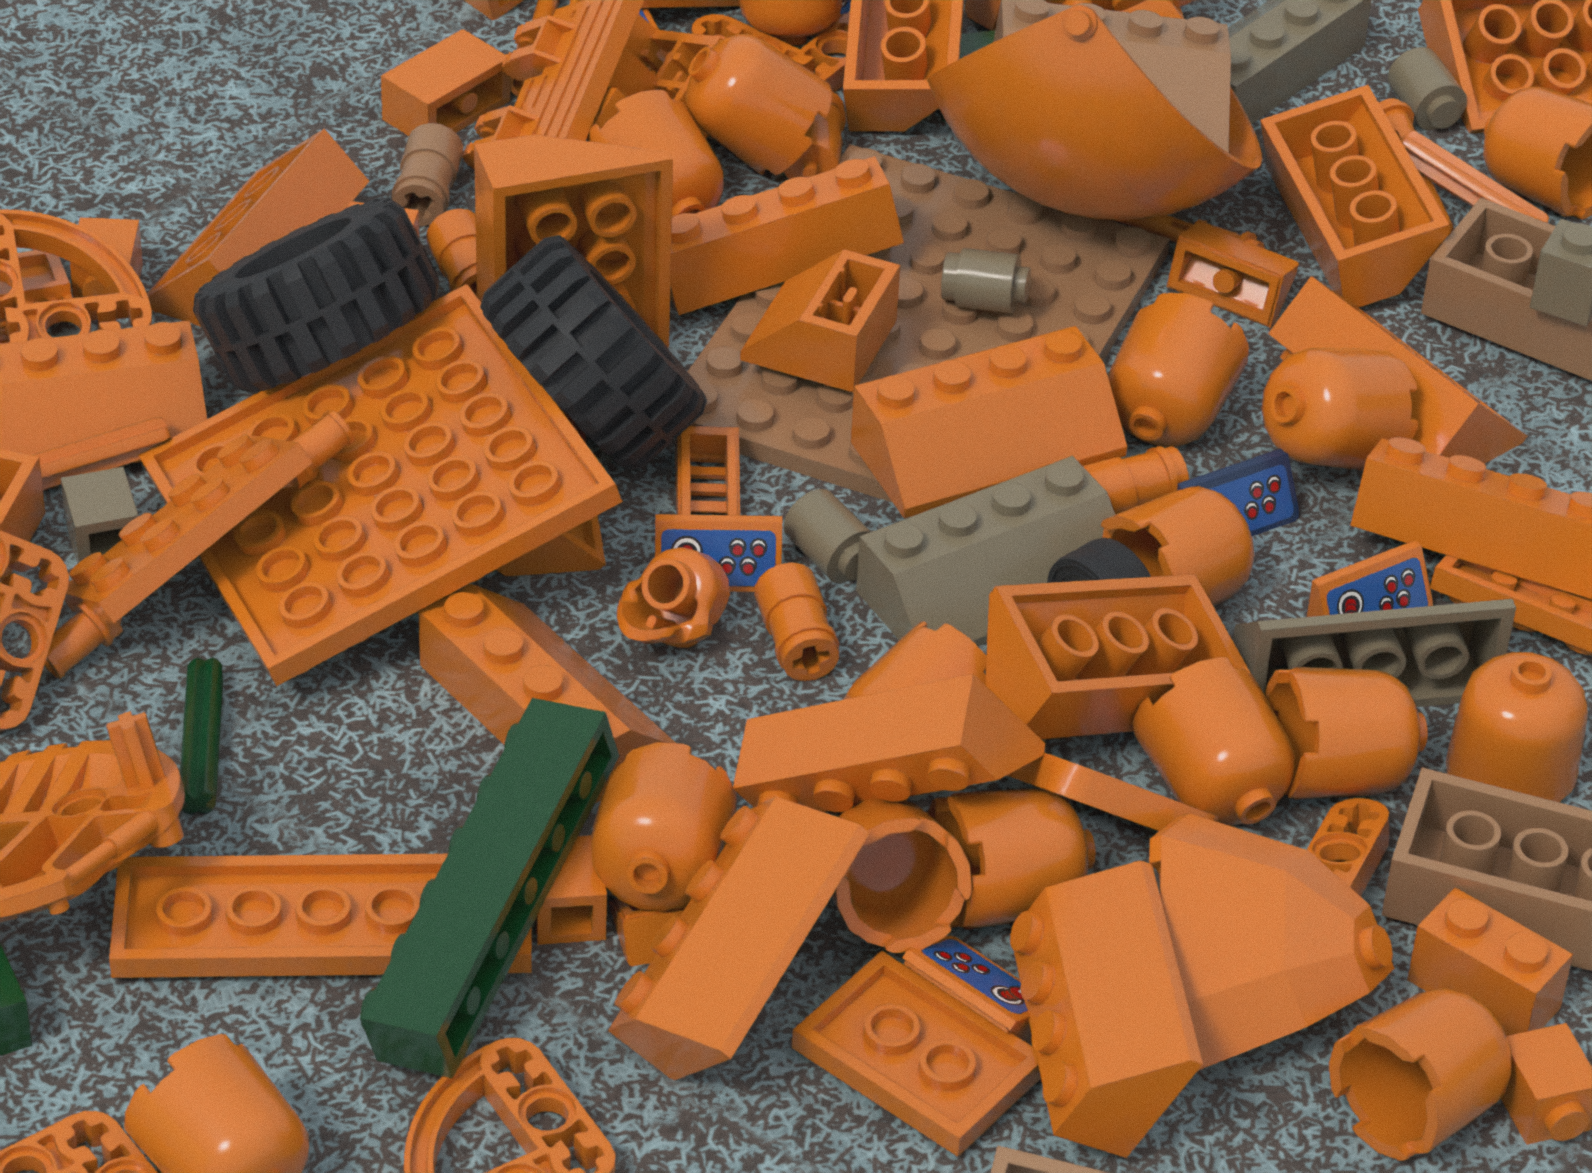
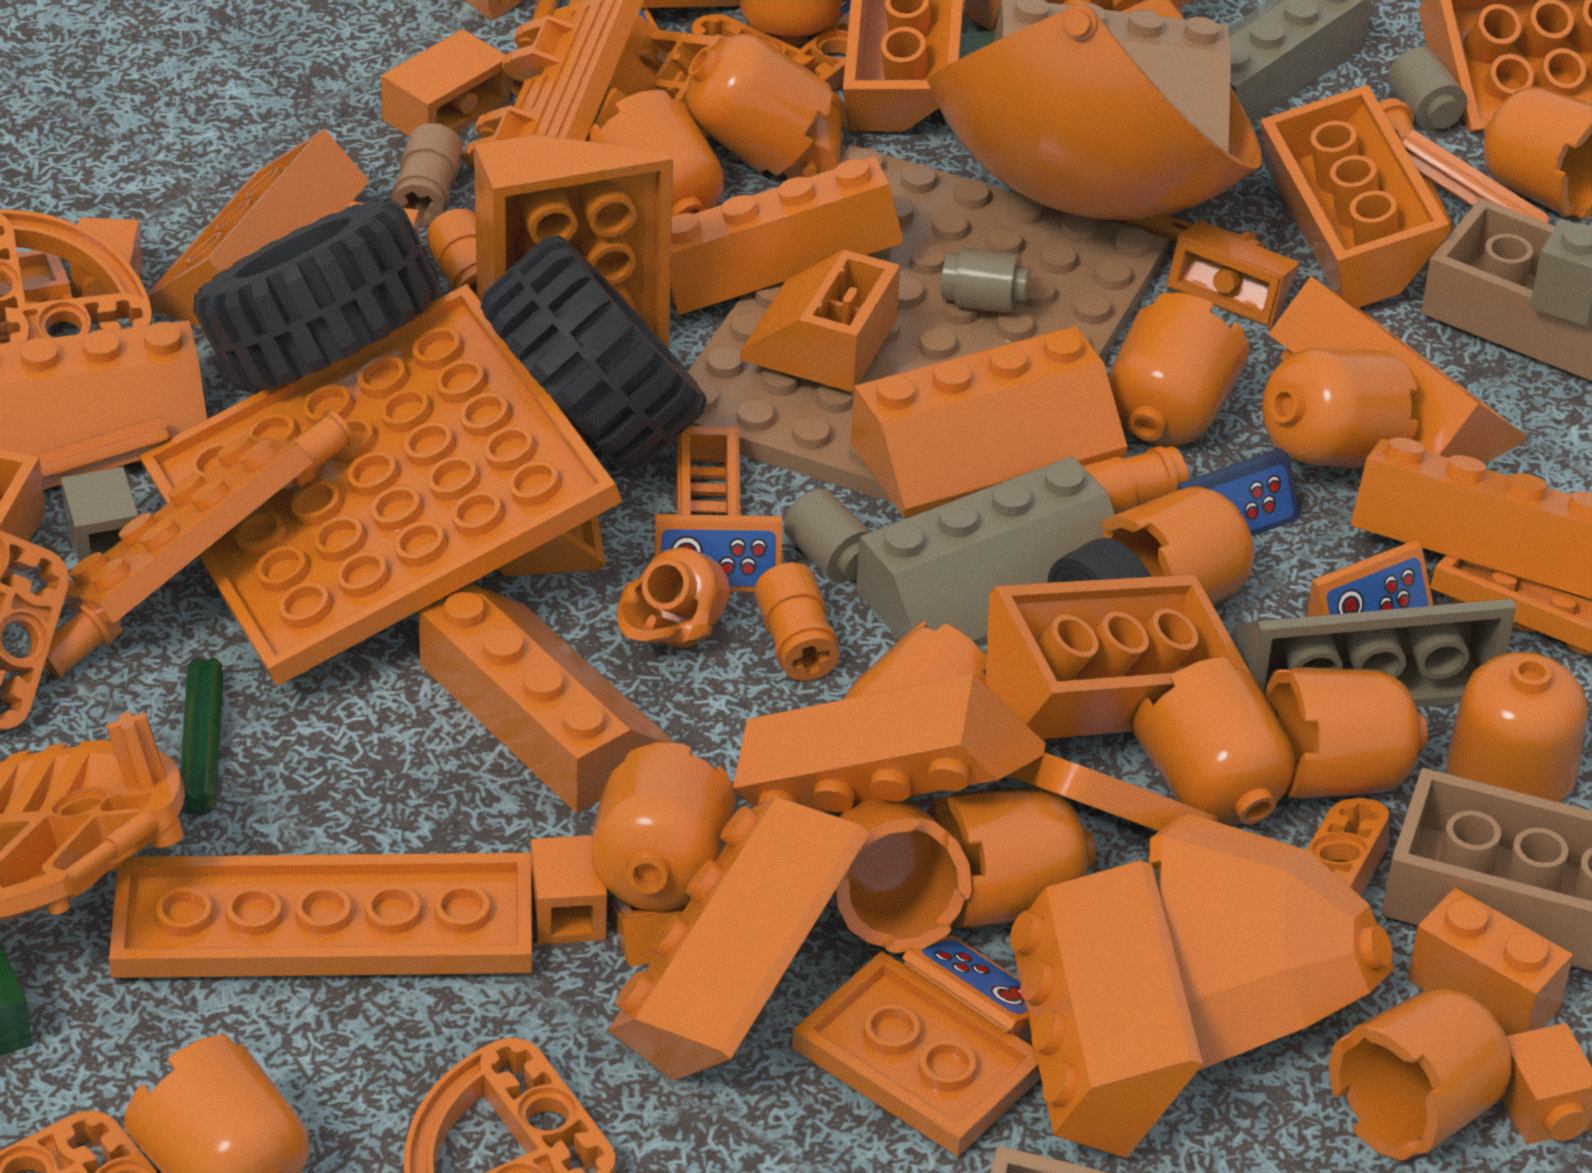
(489, 888): dark green brick -> none

